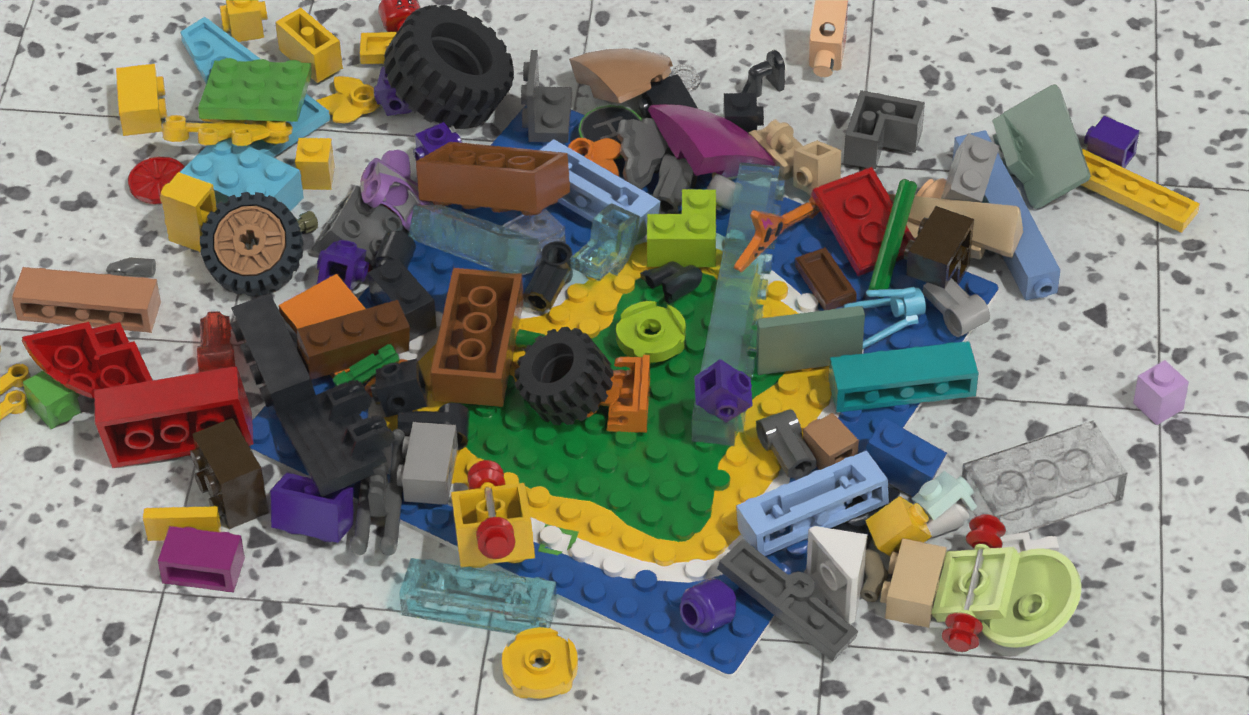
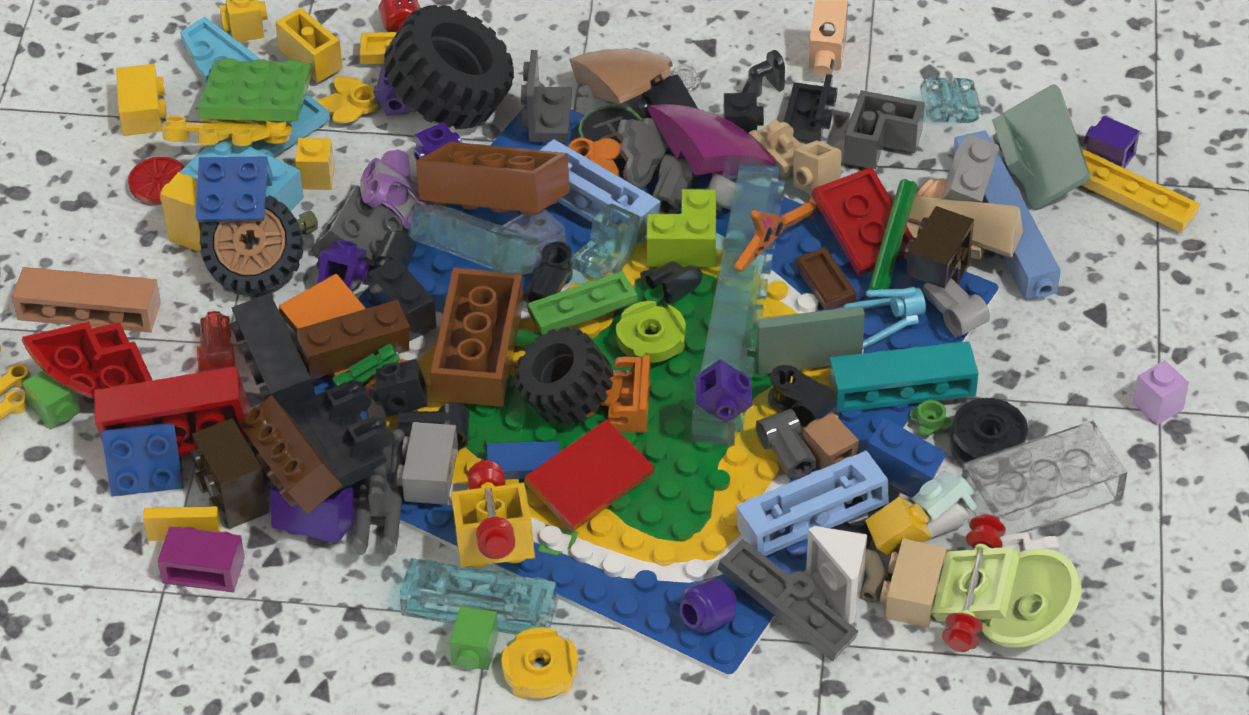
(133, 266): dark grey arm -> none
(142, 459): none -> blue hinge
(232, 189): none -> blue bracket
(288, 456): none -> reddish brown brick
(474, 638): none -> bright green brick
(521, 458): none -> blue tile
(582, 303): none -> bright green plate
(589, 475): none -> red tile
(803, 396): none -> black piece
(809, 109): none -> black bracket
(930, 417): none -> bright green plate
(951, 100): none -> clear light blue piece
(986, 428): none -> black wheel

